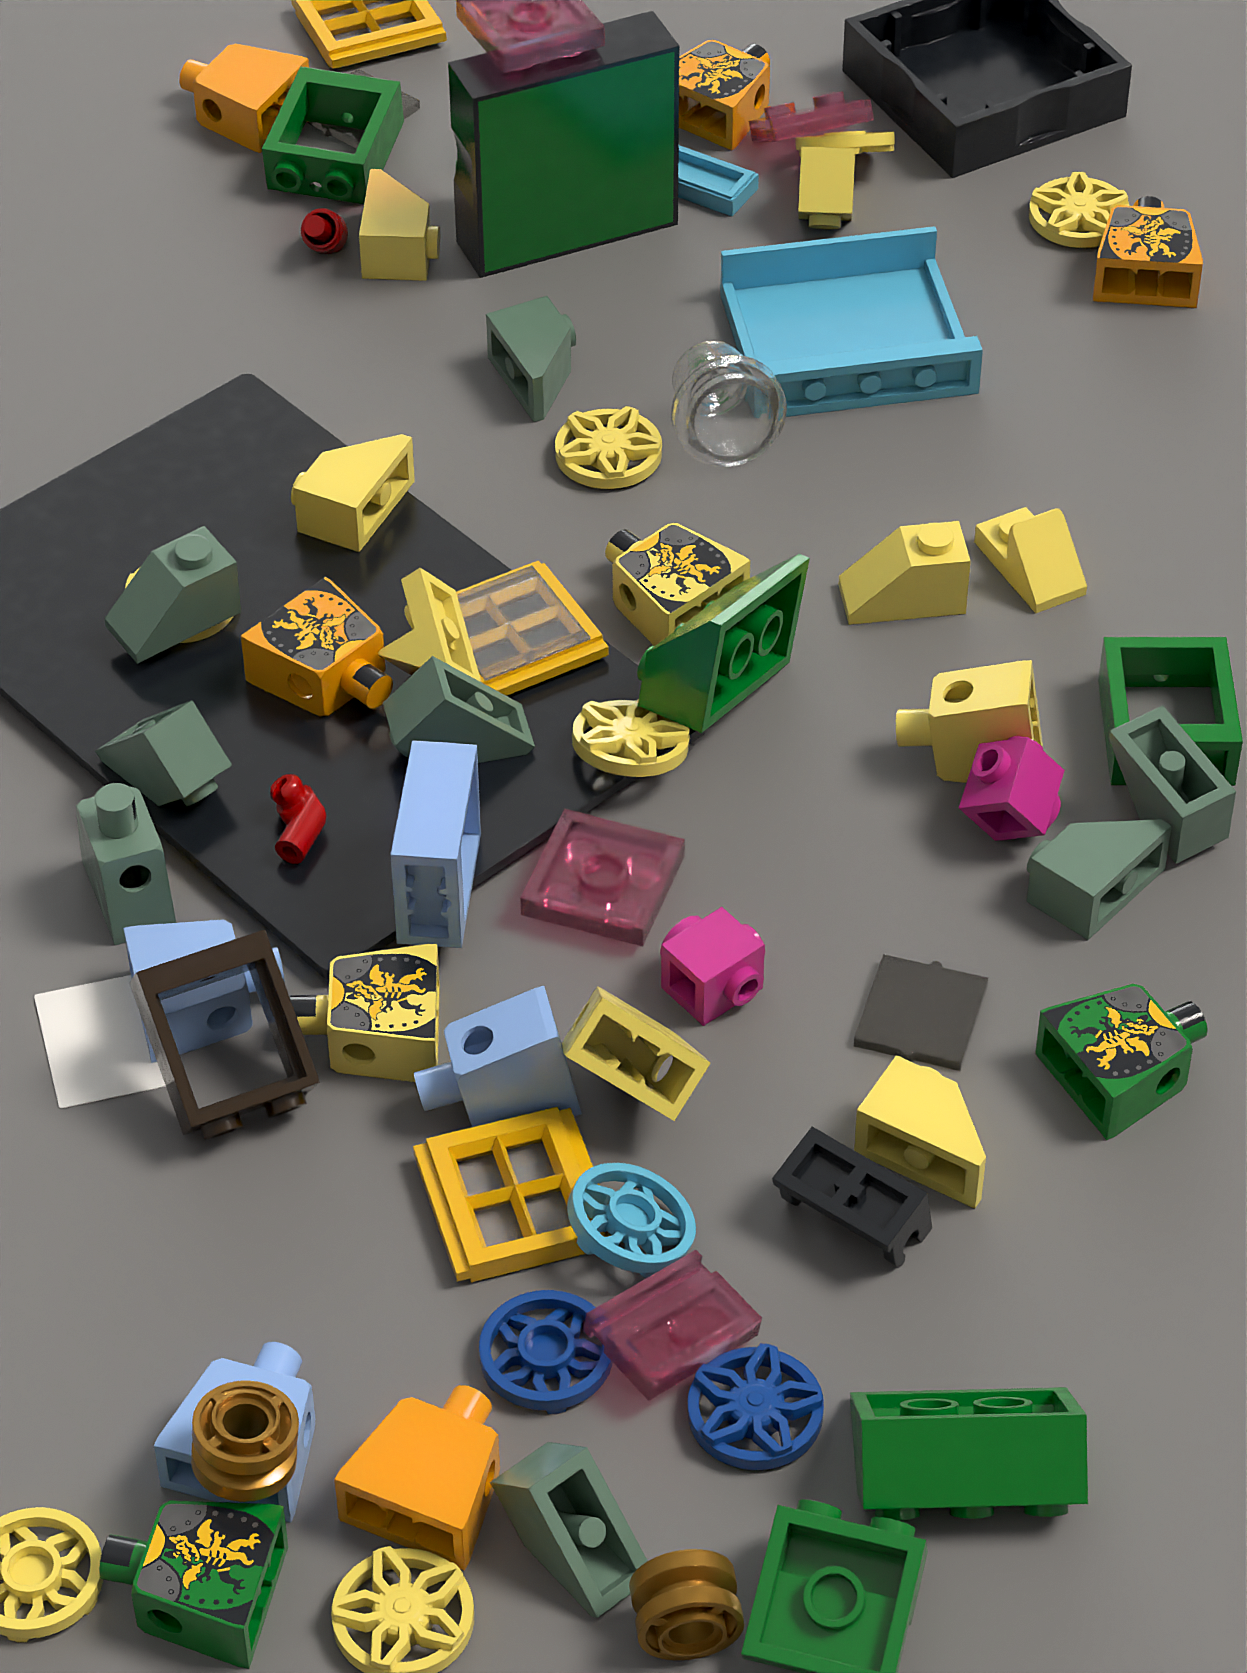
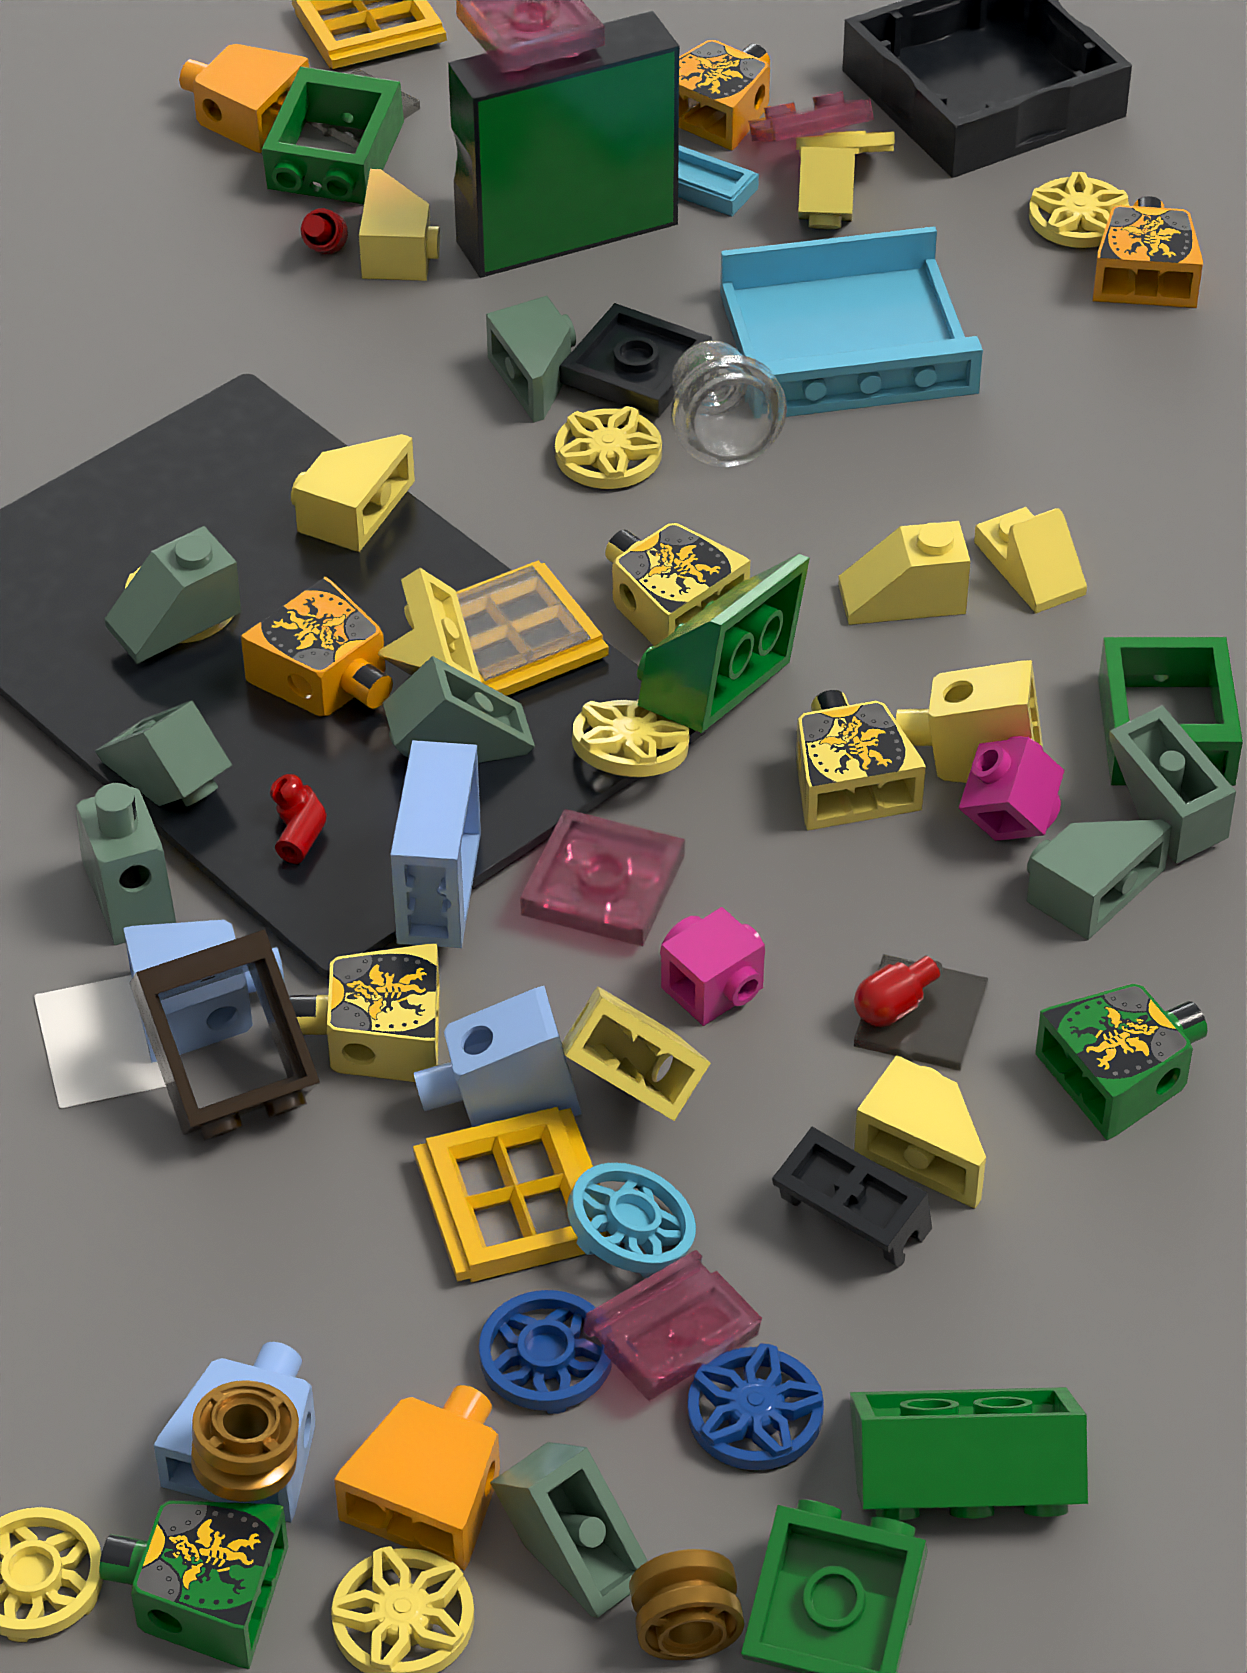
(630, 359): none -> black plate
(855, 763): none -> torso
(894, 991): none -> red cylinder

